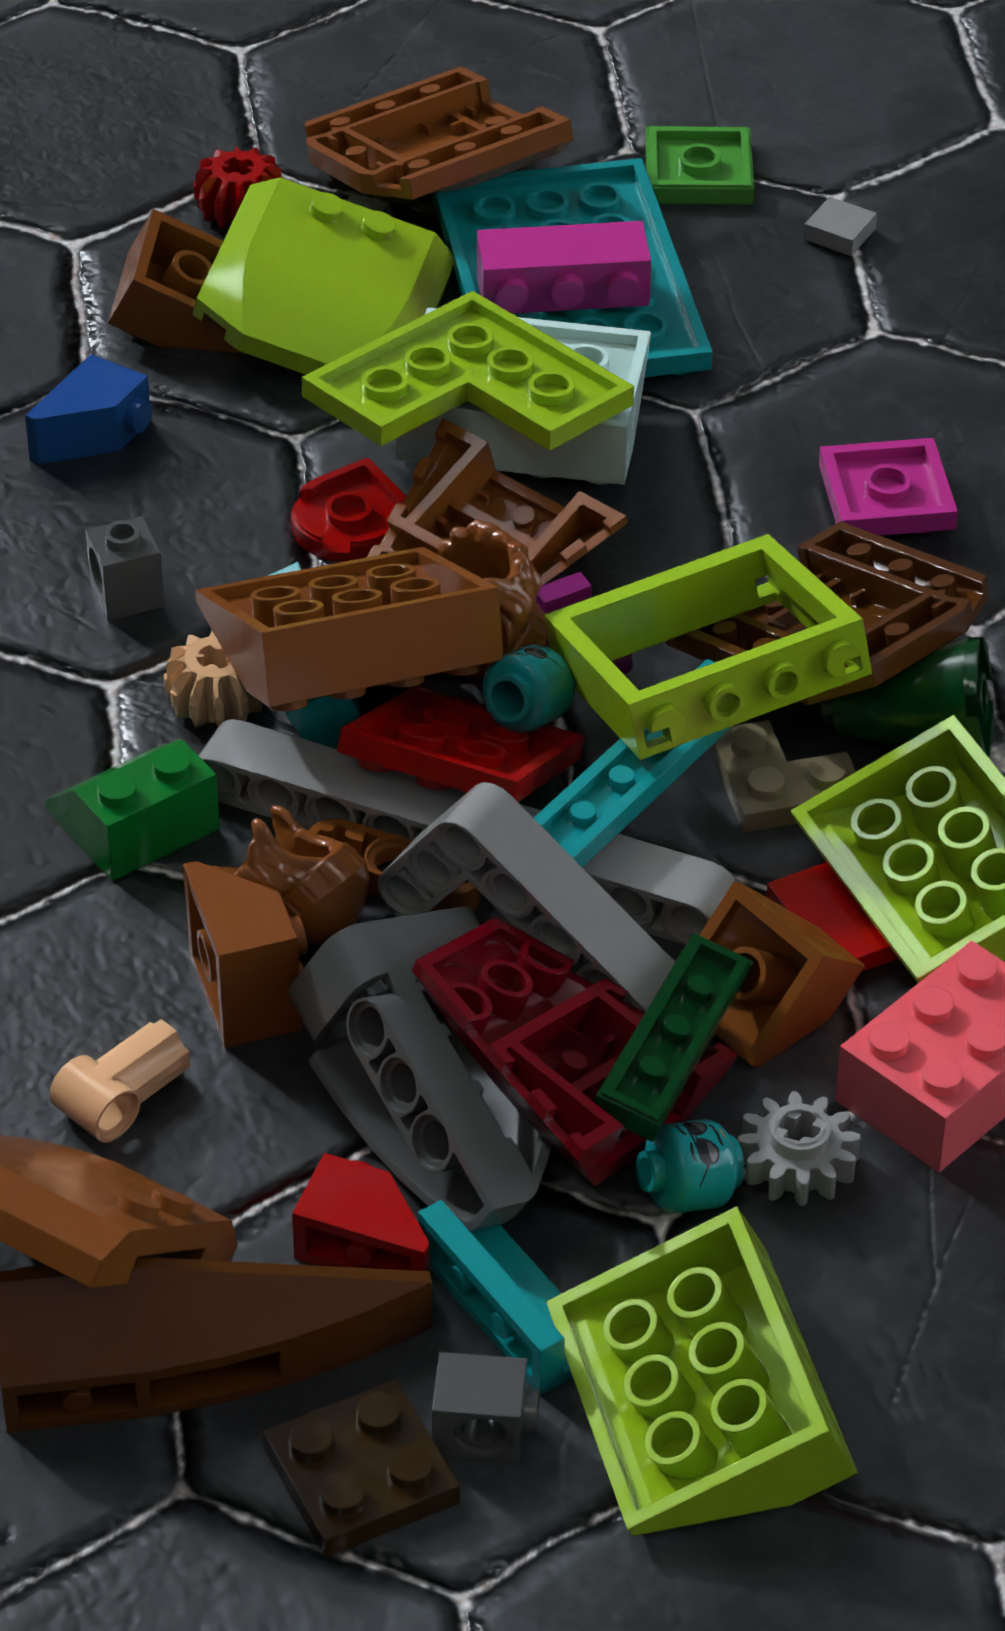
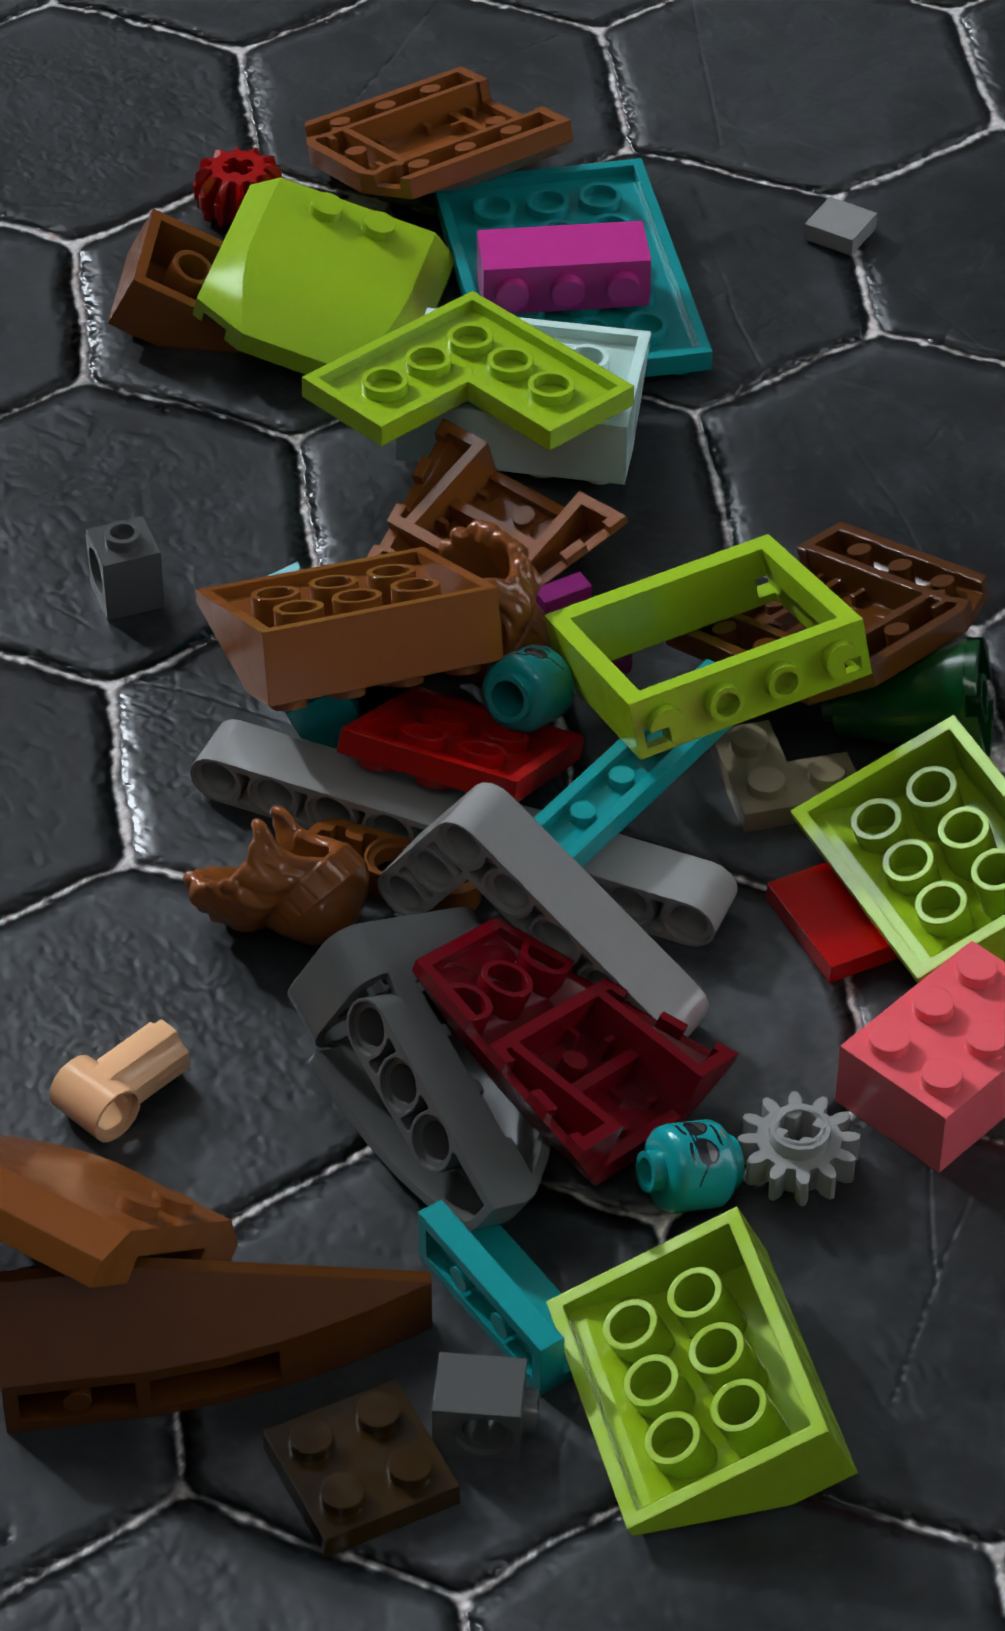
(89, 413): blue slope -> none
(140, 808): green slope -> none
(205, 684): light nougat gear -> none
(243, 953): dark orange slope -> none
(345, 511): red tile -> none
(357, 1220): red slope -> none
(672, 1036): dark green tile -> none
(700, 164): bright green tile -> none
(793, 979): dark orange slope -> none
(889, 486): dark pink plate -> none

